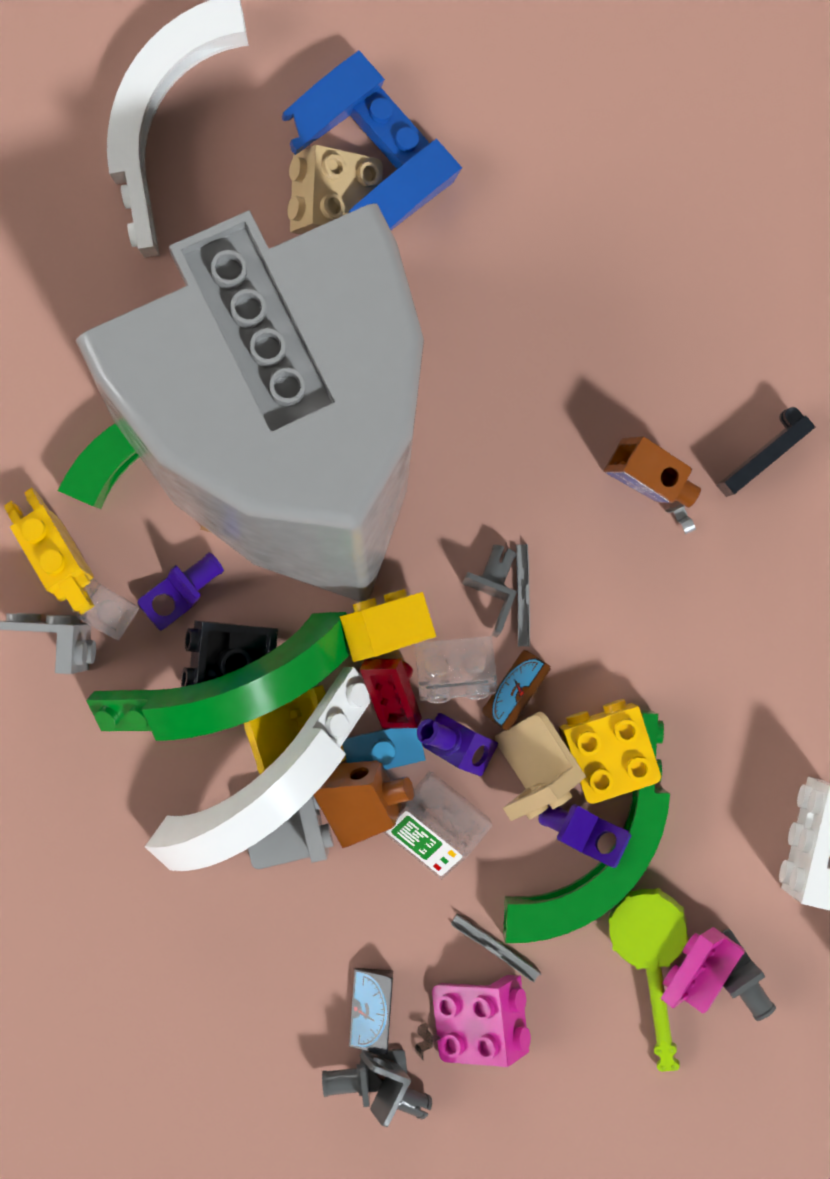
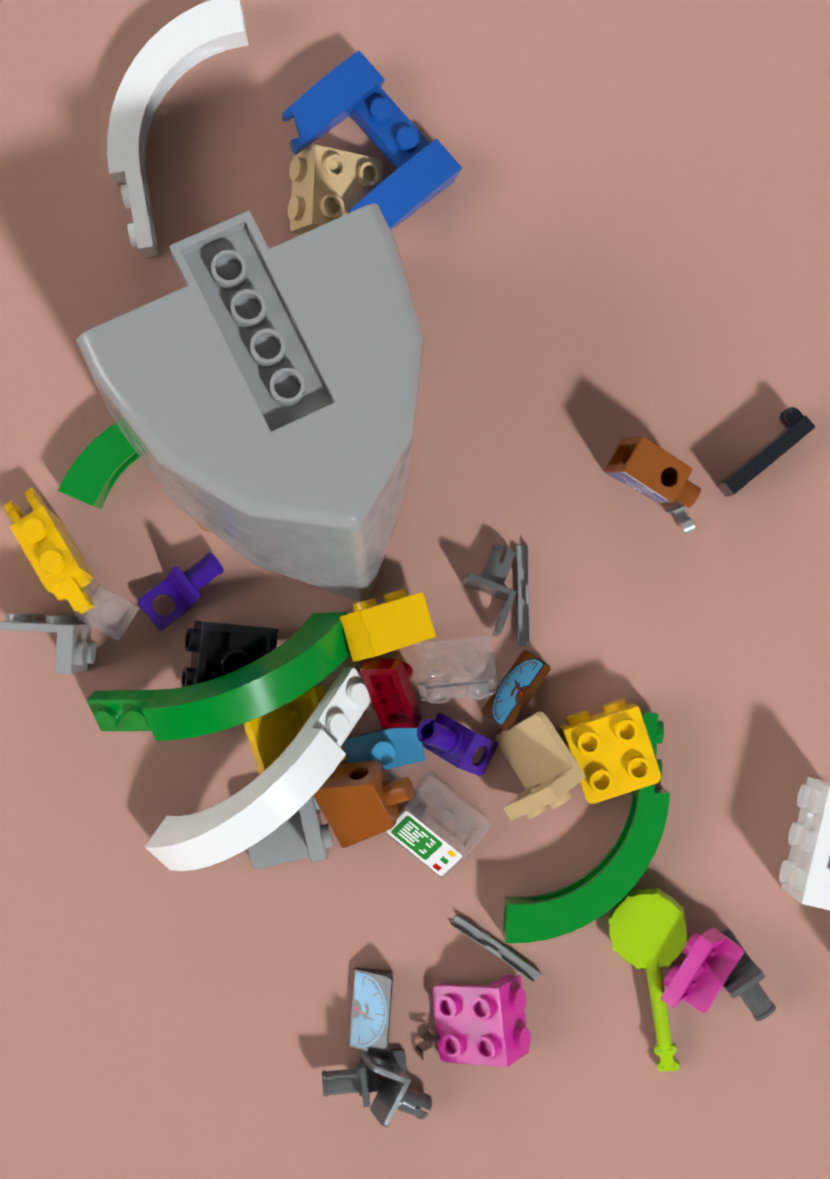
(583, 830): dark purple bracket -> none

